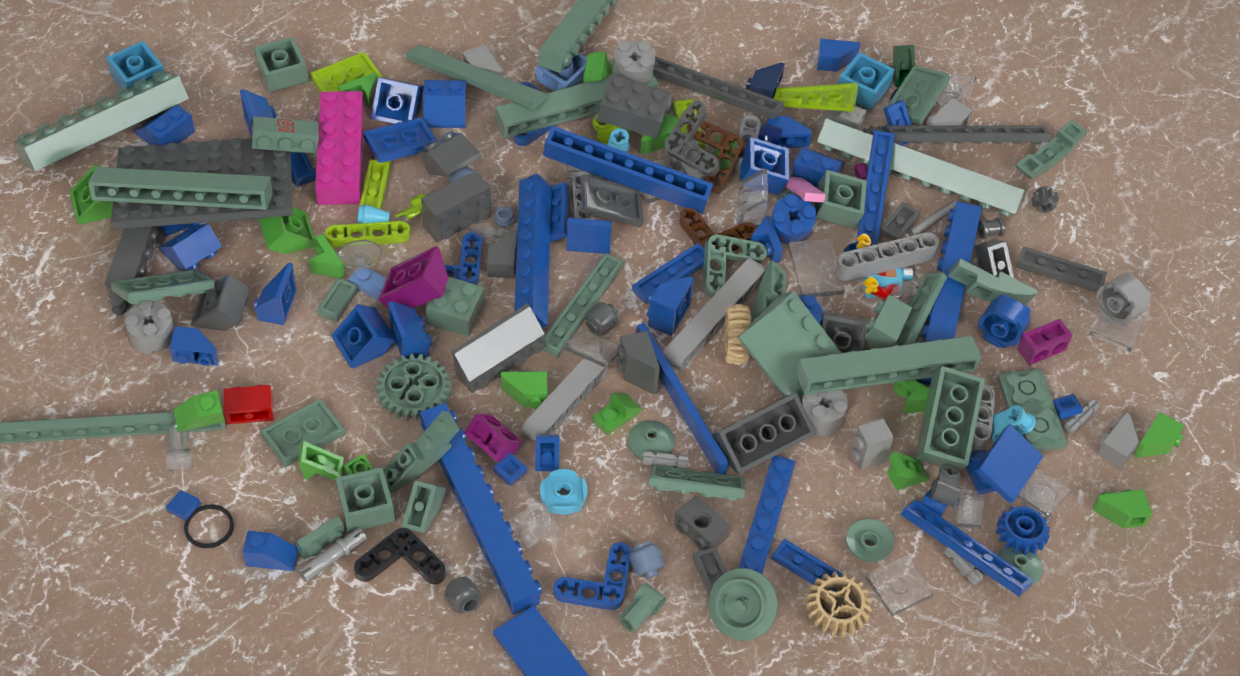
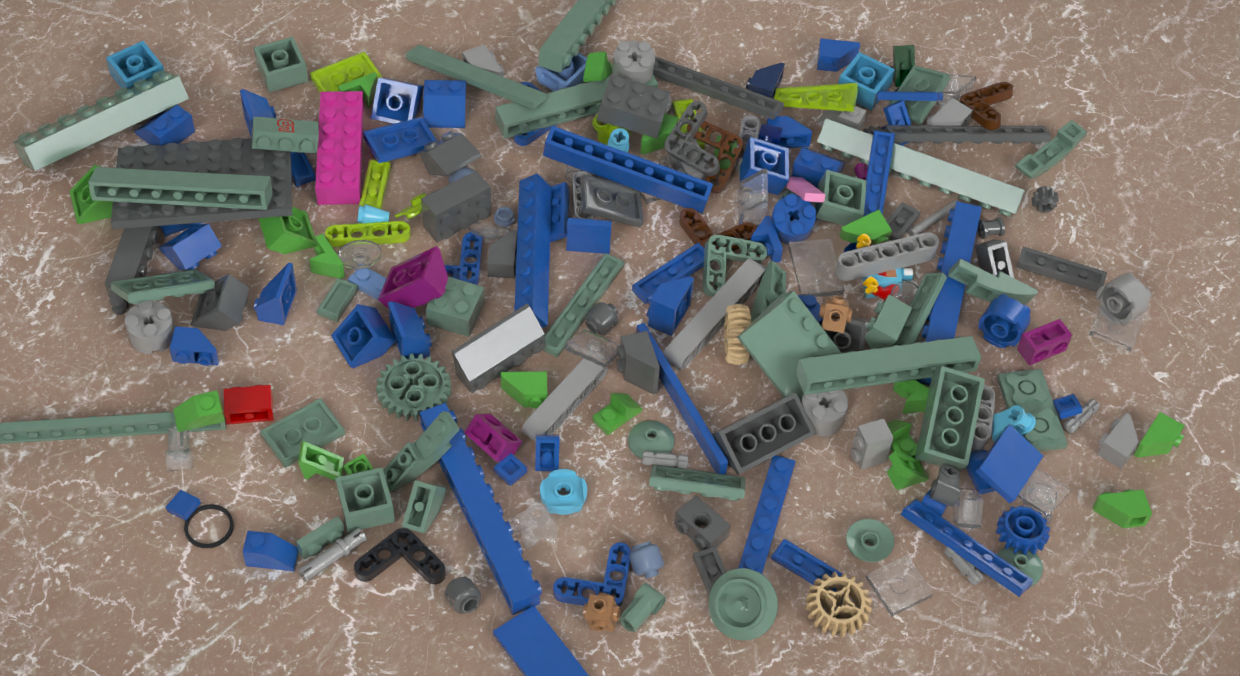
(601, 612): none -> medium nougat brick
(835, 314): none -> medium nougat brick
(872, 224): none -> bright green slope
(902, 441): none -> bright green slope
(913, 96): none -> blue tile
(981, 100): none -> reddish brown beam

